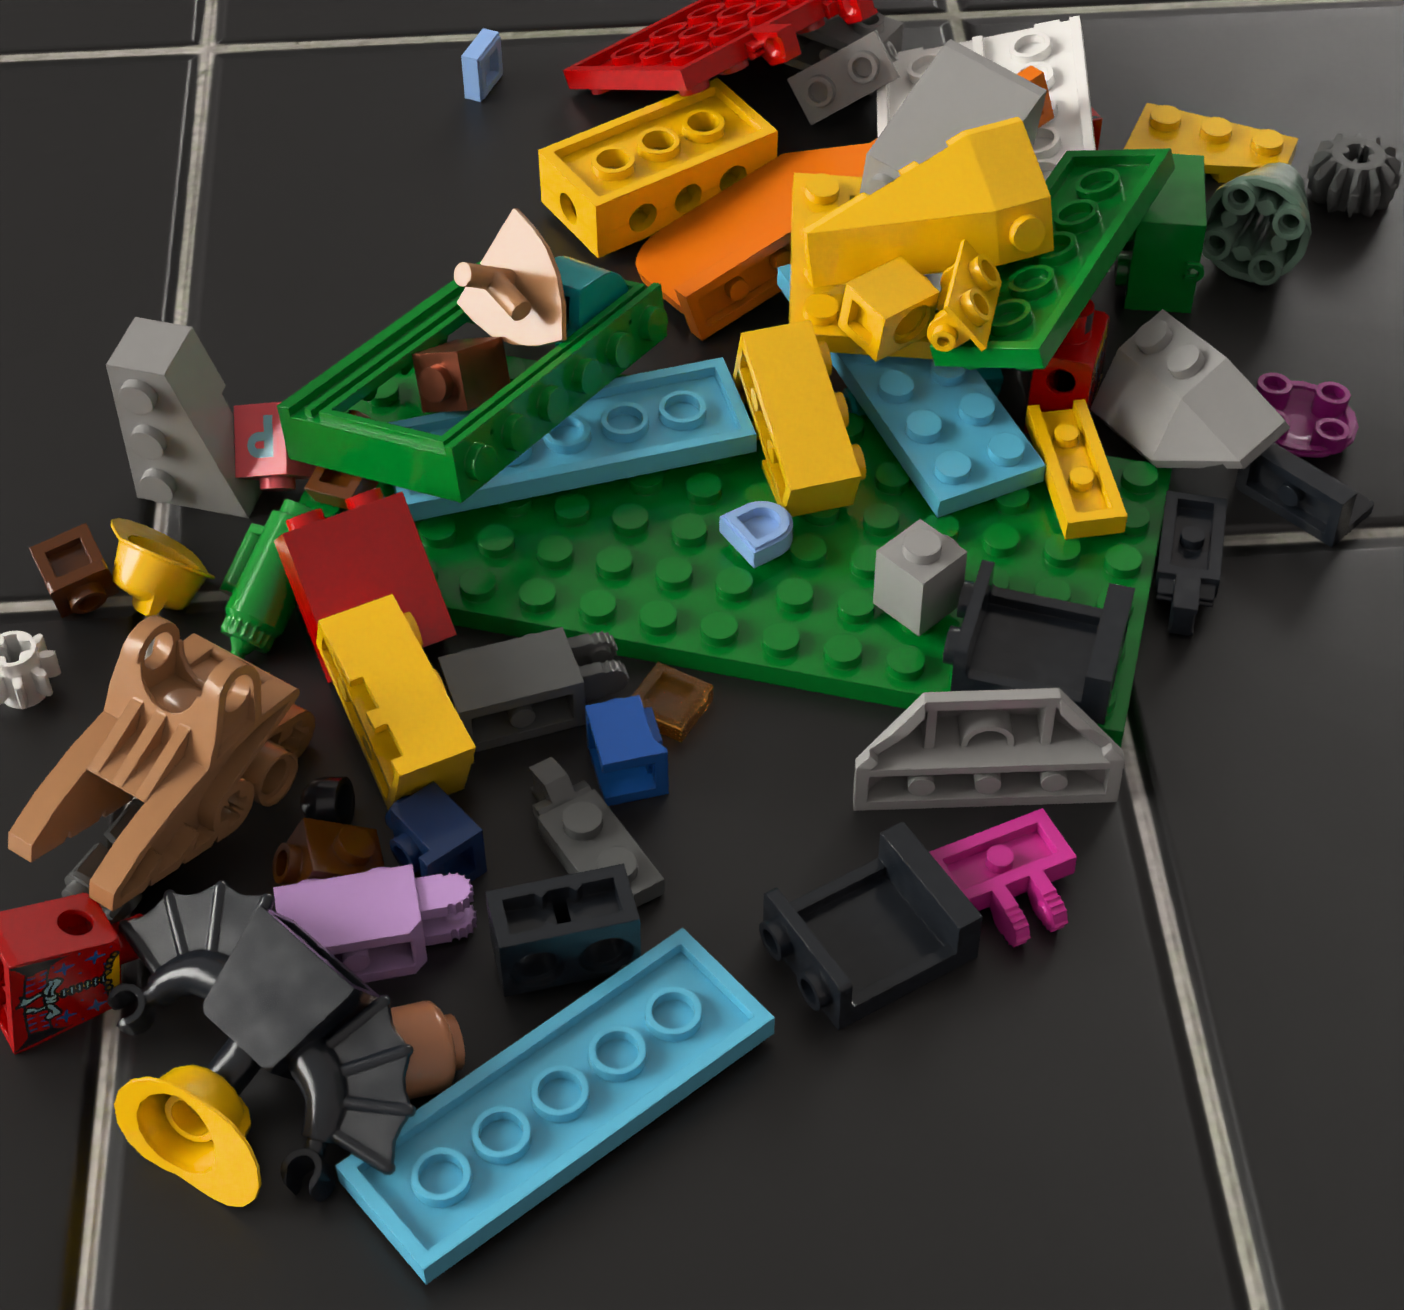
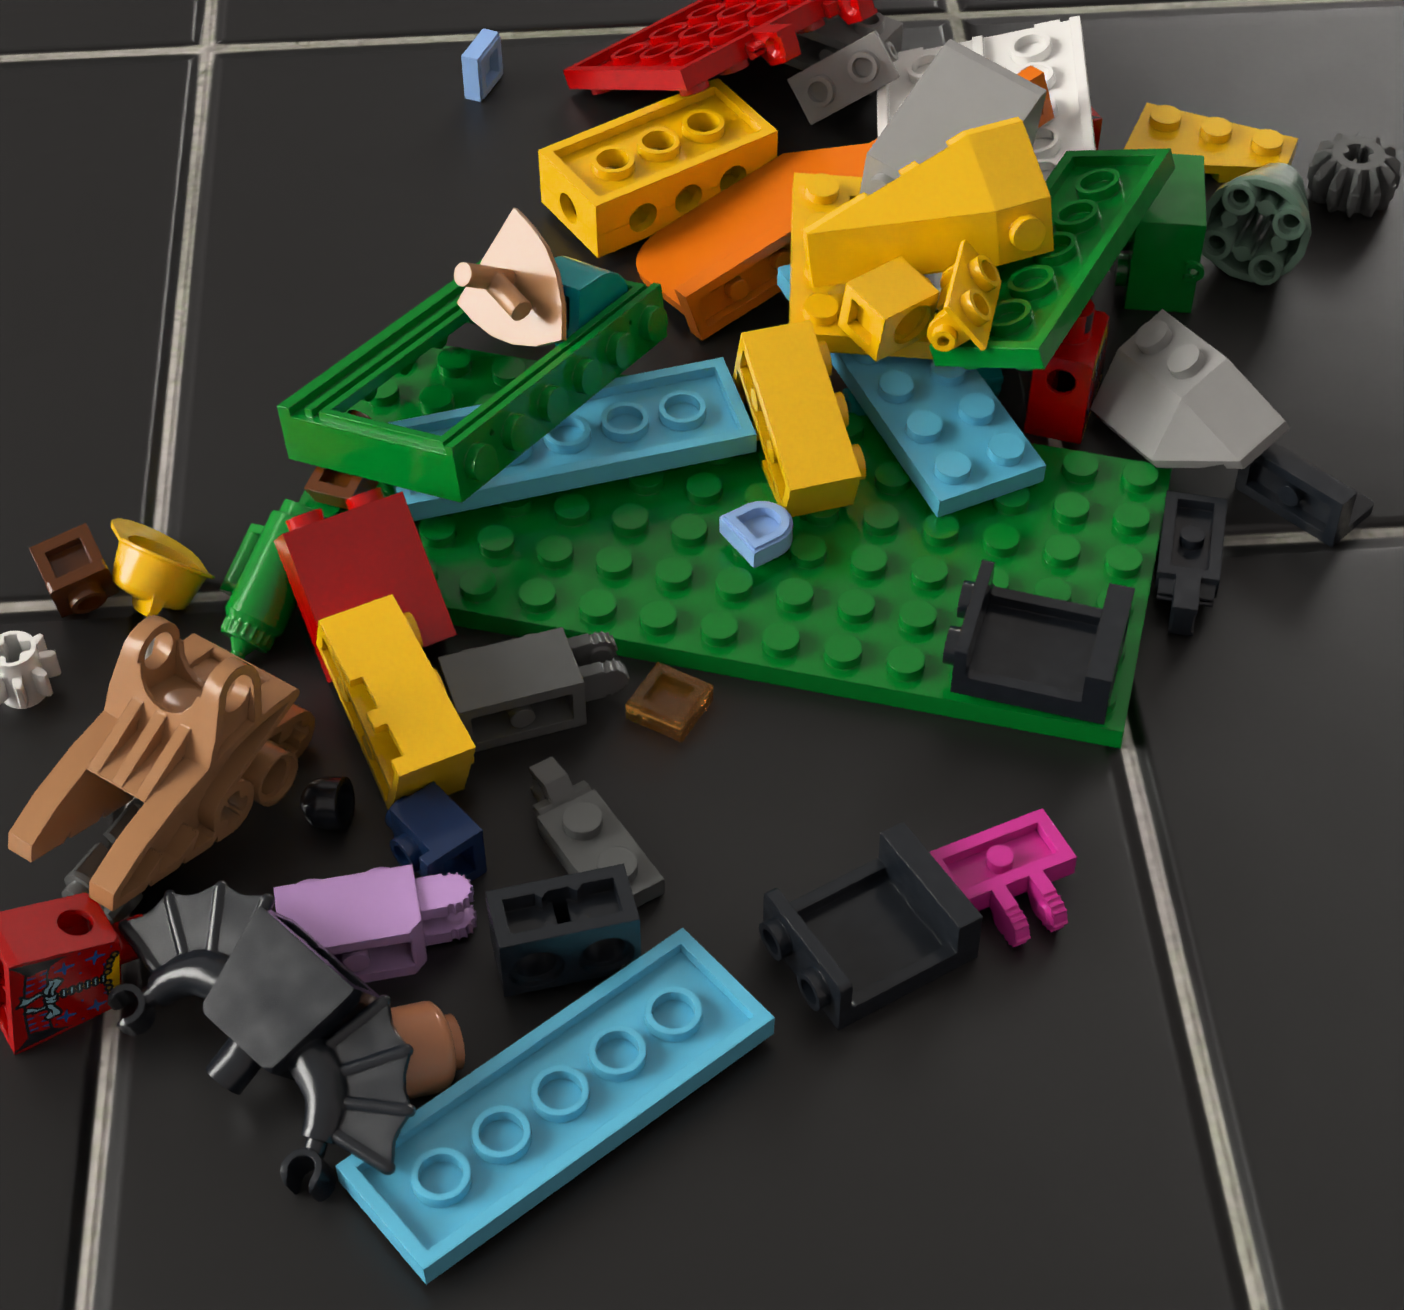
(177, 420): light grey wedge -> none
(194, 1129): yellow piece -> none
(262, 449): coral brick -> none
(326, 851): reddish brown bracket -> none
(460, 373): copper brick -> none
(626, 750): blue window -> none
(919, 576): light grey brick -> none
(988, 753): light grey wedge -> none
(1076, 471): yellow hinge -> none
(1316, 414): magenta dish -> none

